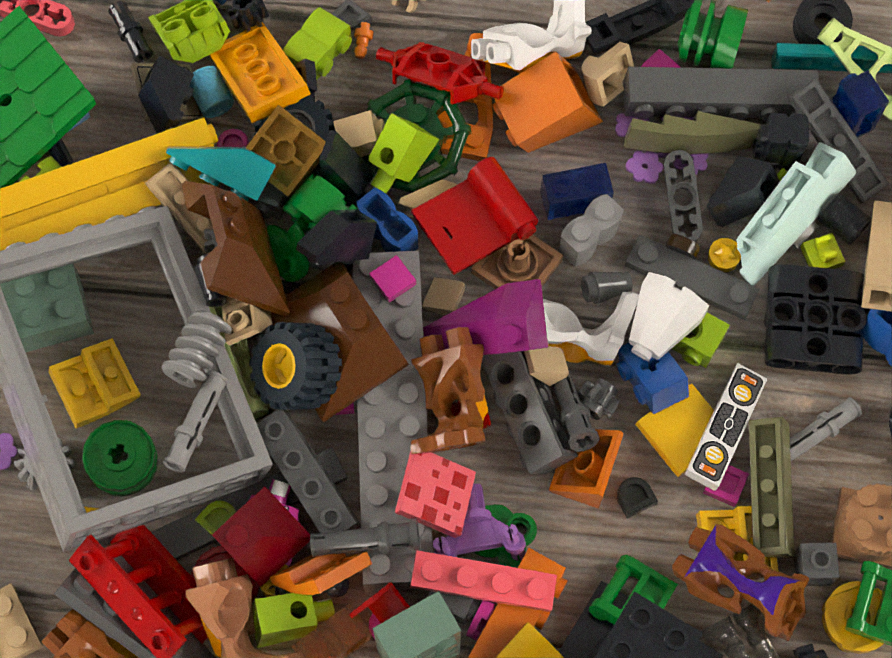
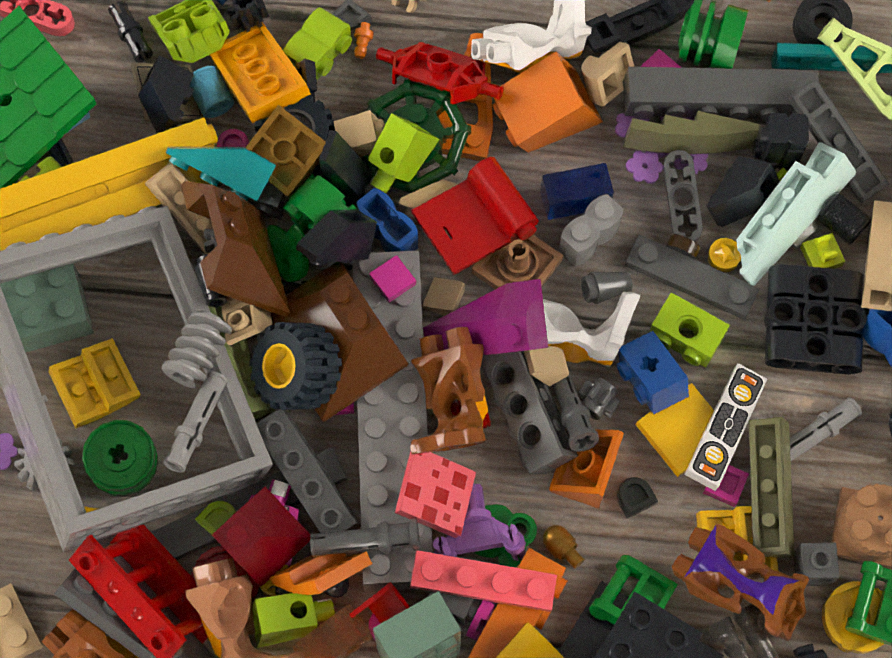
(562, 545): none -> pearl gold cylinder
(663, 316): white cone -> none
(860, 102): clear blue brick -> none

